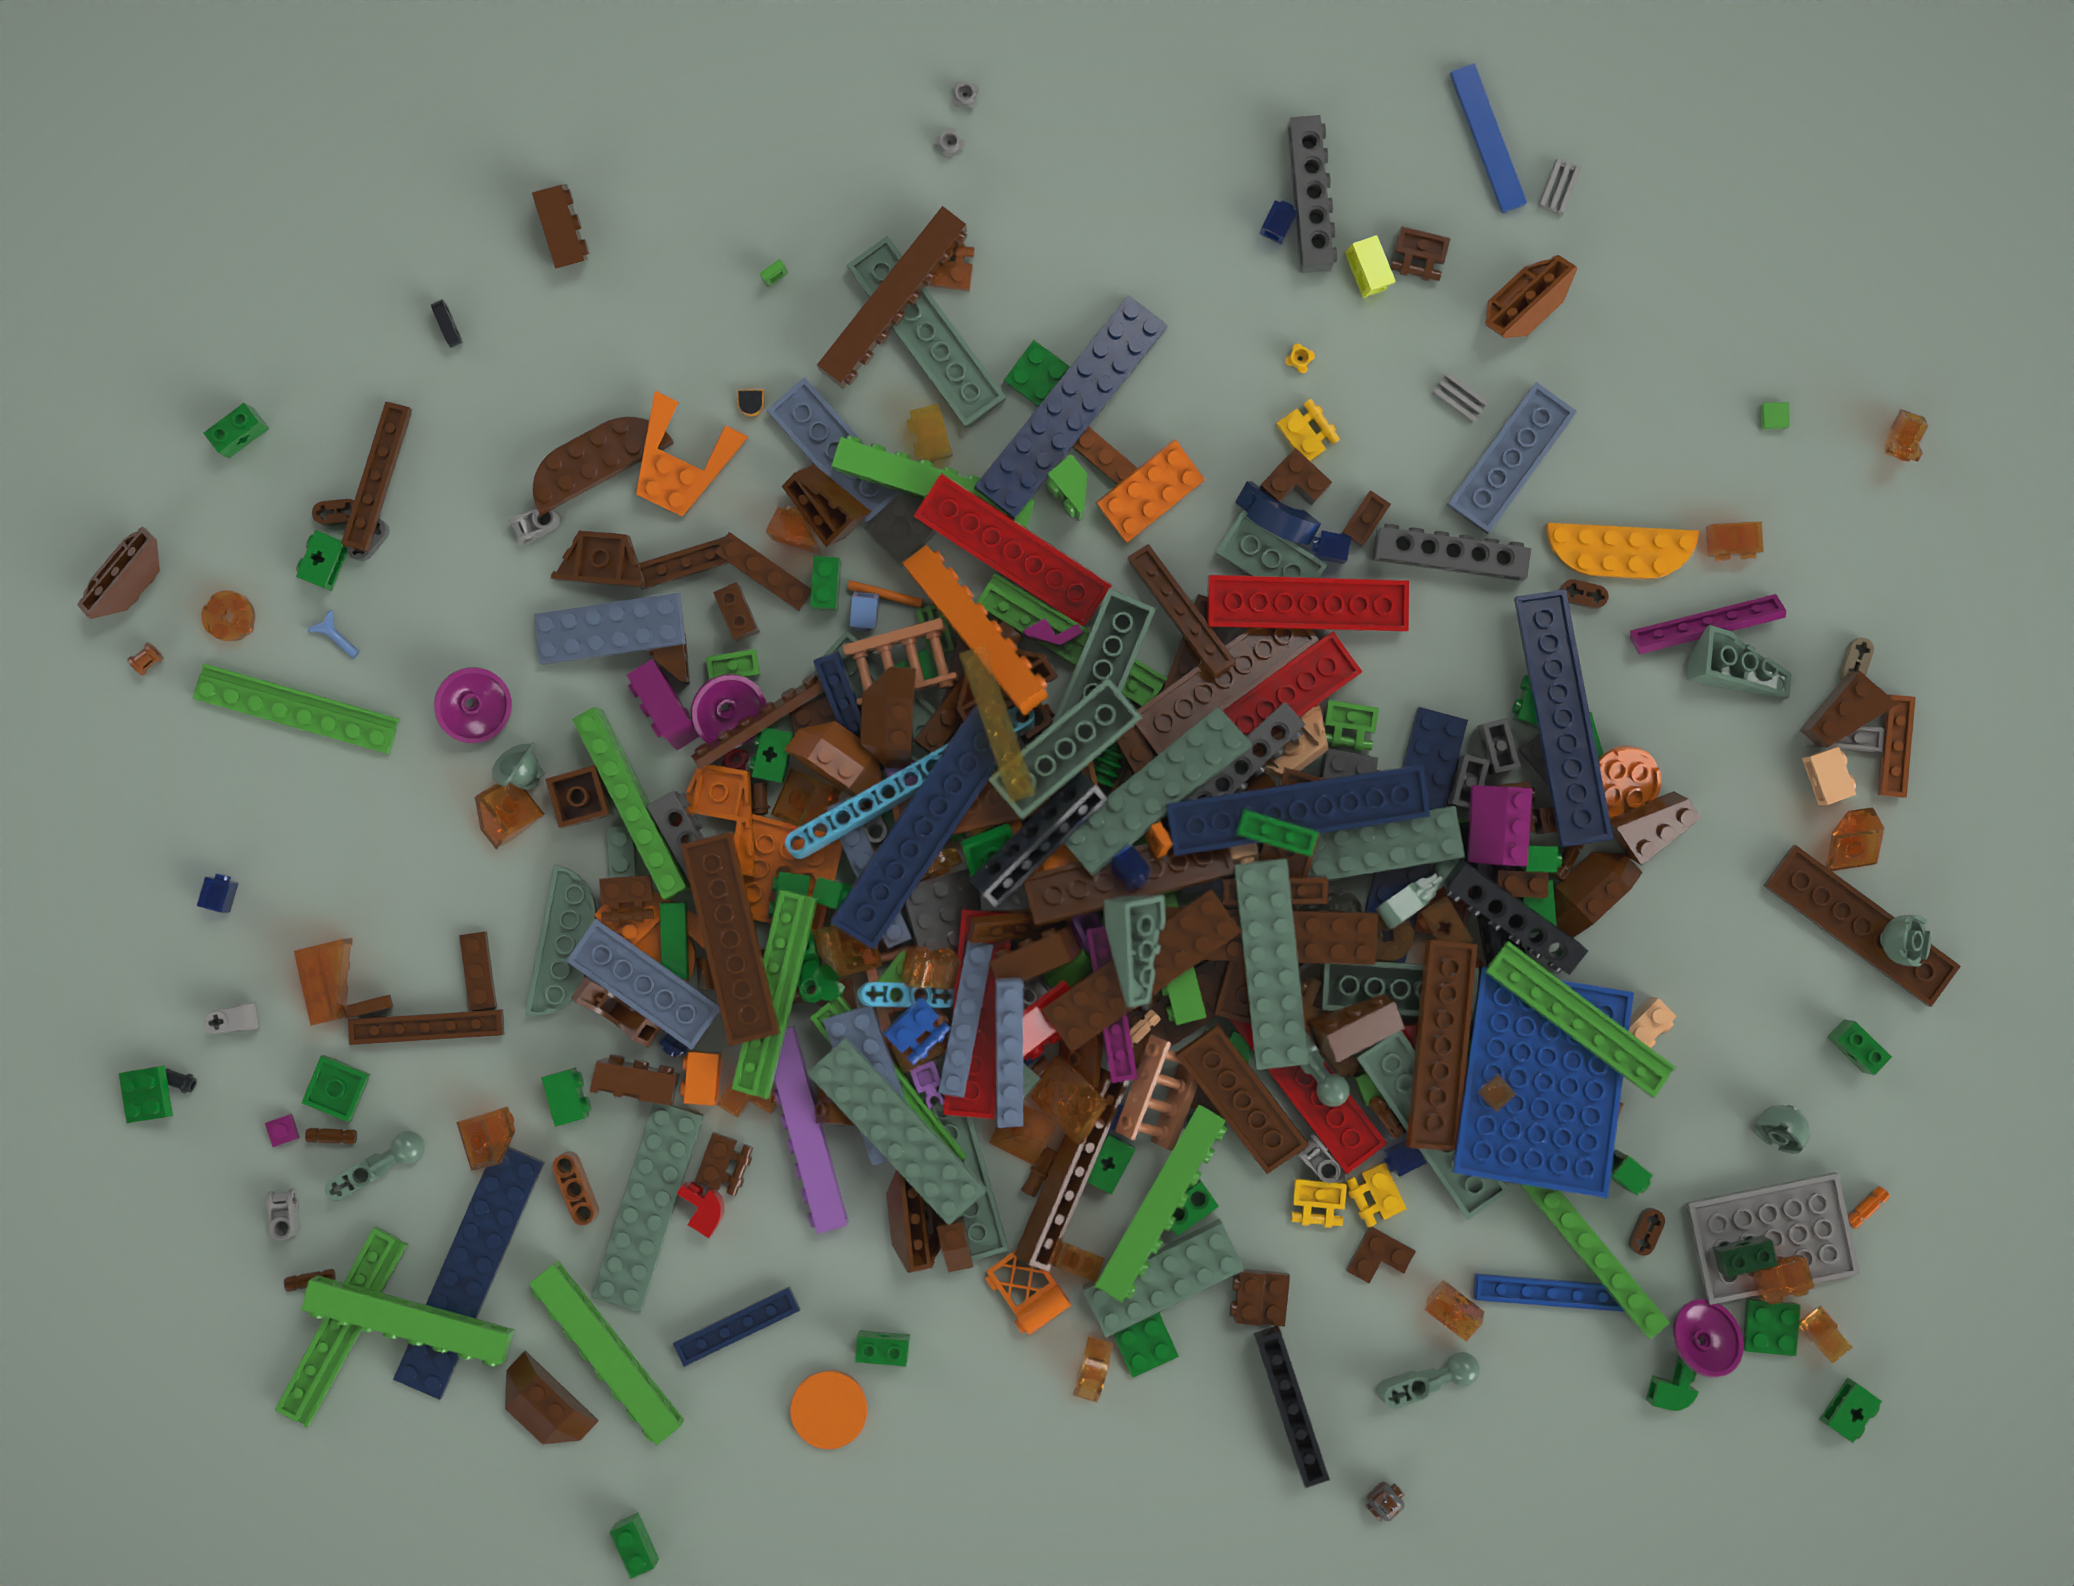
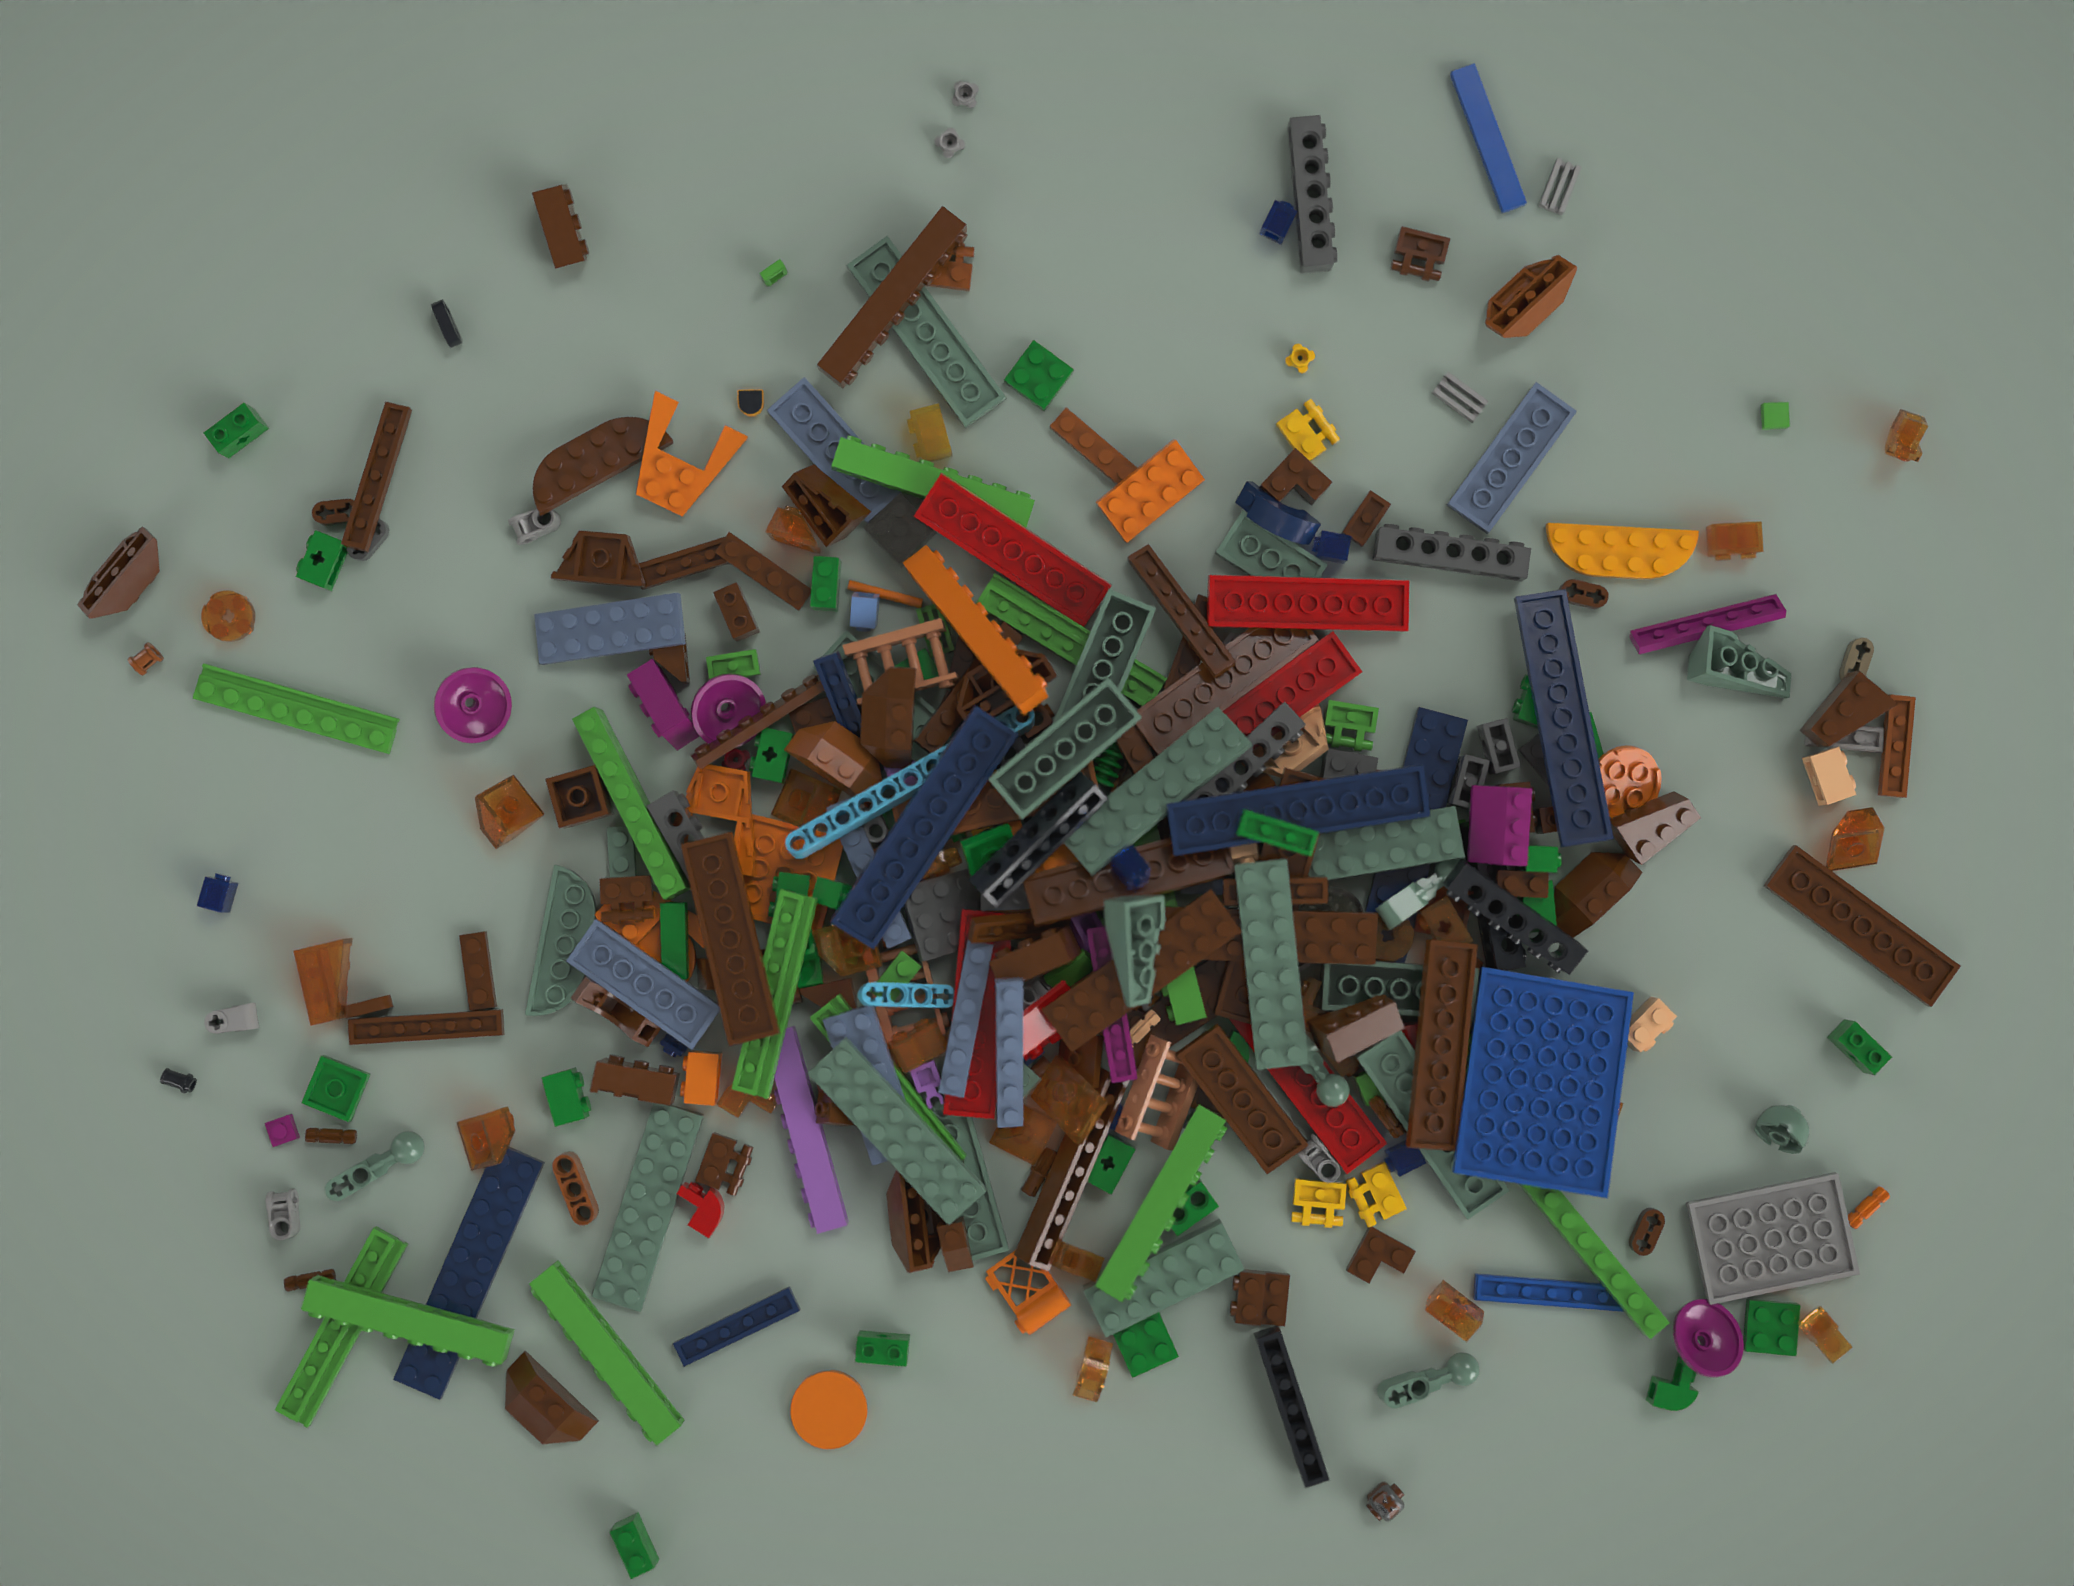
(145, 1094): green plate -> none
(327, 628): medium blue piece -> none
(518, 767): sand green helmet -> none
(760, 799): reddish brown pin -> none
(823, 979): green plate -> none
(911, 1025): blue plate -> none
(930, 968): clear orange brick -> none
(997, 724): clear yellow plate -> none
(1043, 633): magenta slope -> none
(1069, 484): bright green slope -> none
(1070, 407): dark blue plate -> none
(1158, 840): orange plate -> none
(1369, 266): neon yellow hinge -> none
(1496, 1093): clear orange plate -> none
(1569, 857): reddish brown axle -> none
(1580, 1019): bright green plate -> none
(1629, 1173): green brick -> none
(1745, 1256): dark green brick -> none
(1787, 1278): clear orange brick -> none
(1838, 1414): green brick -> none
(1906, 940): sand green cylinder -> none

